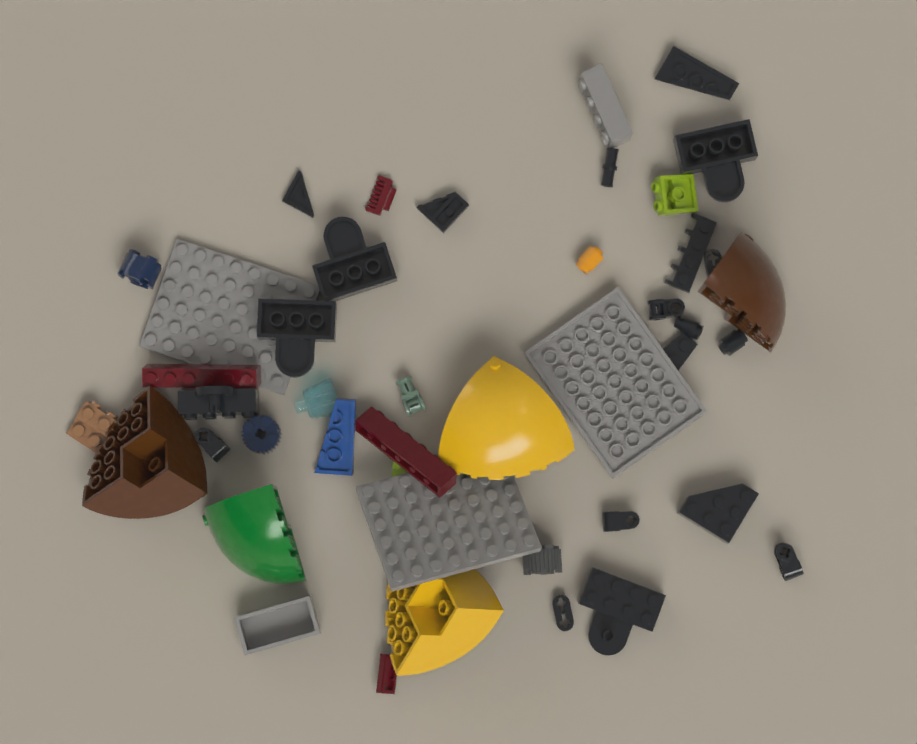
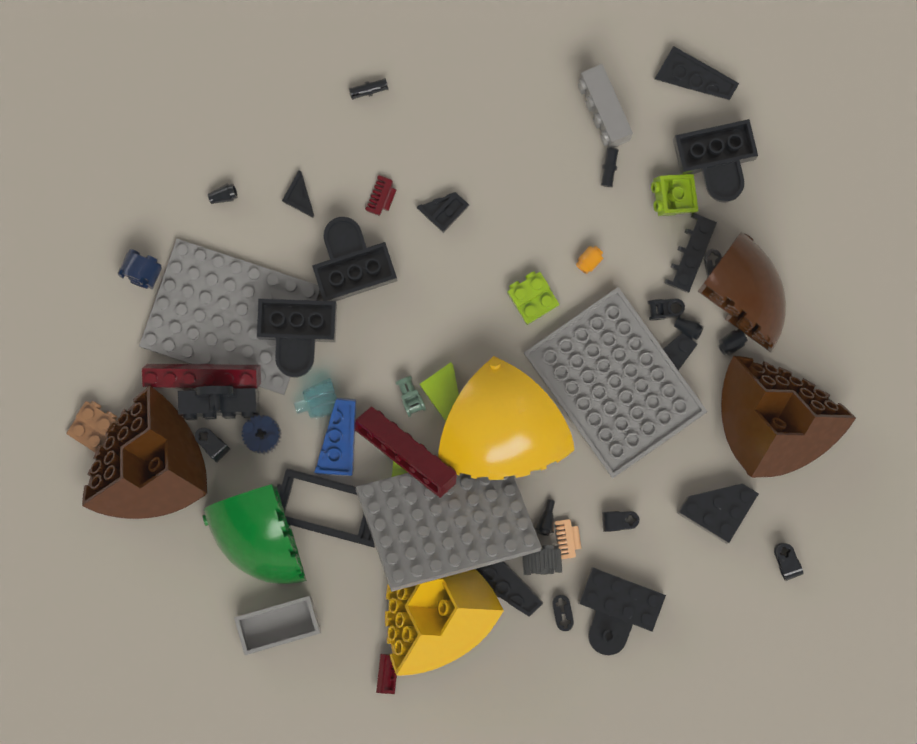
(225, 193): none -> black cone
(364, 535): none -> black animal
(368, 89): none -> black pin
(442, 390): none -> lime slope
(510, 587): none -> black wing
(532, 297): none -> lime plate
(546, 523): none -> black cone
(573, 538): none -> light nougat piece
(777, 419): none -> reddish brown brick

